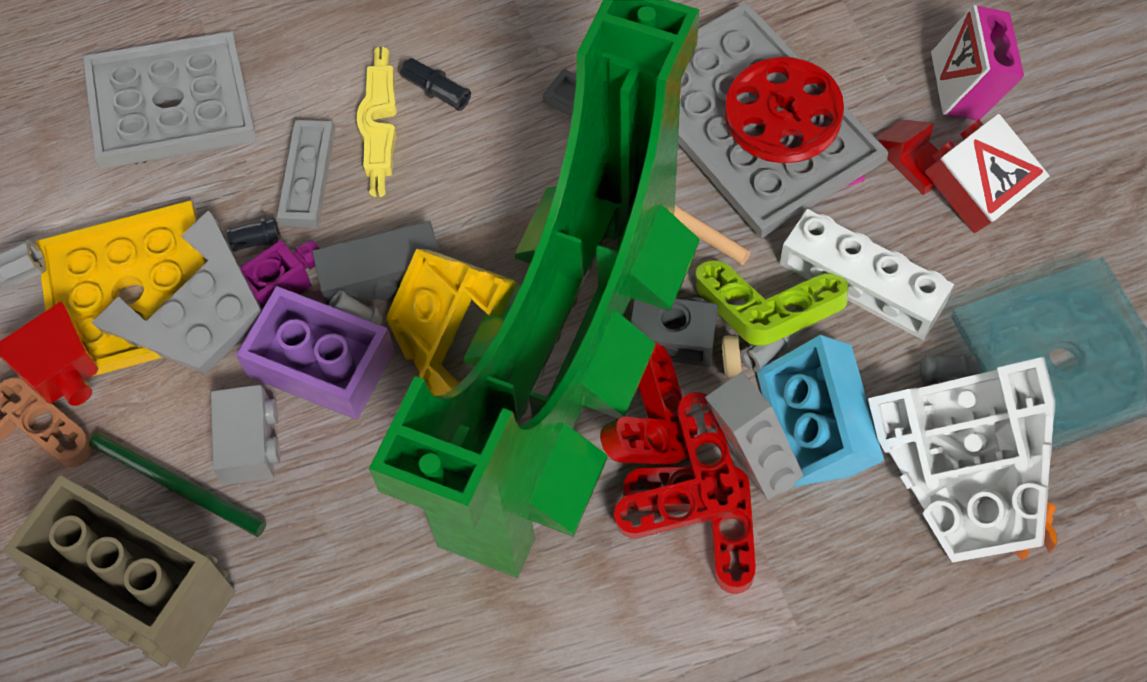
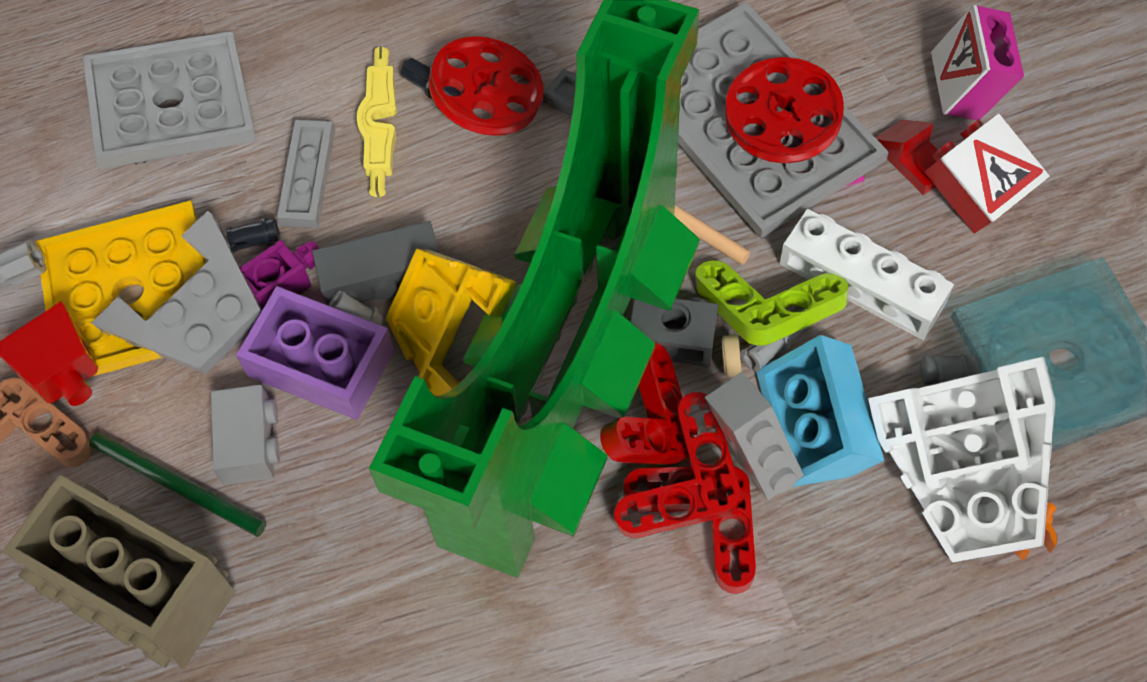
(490, 98): none -> red wedge

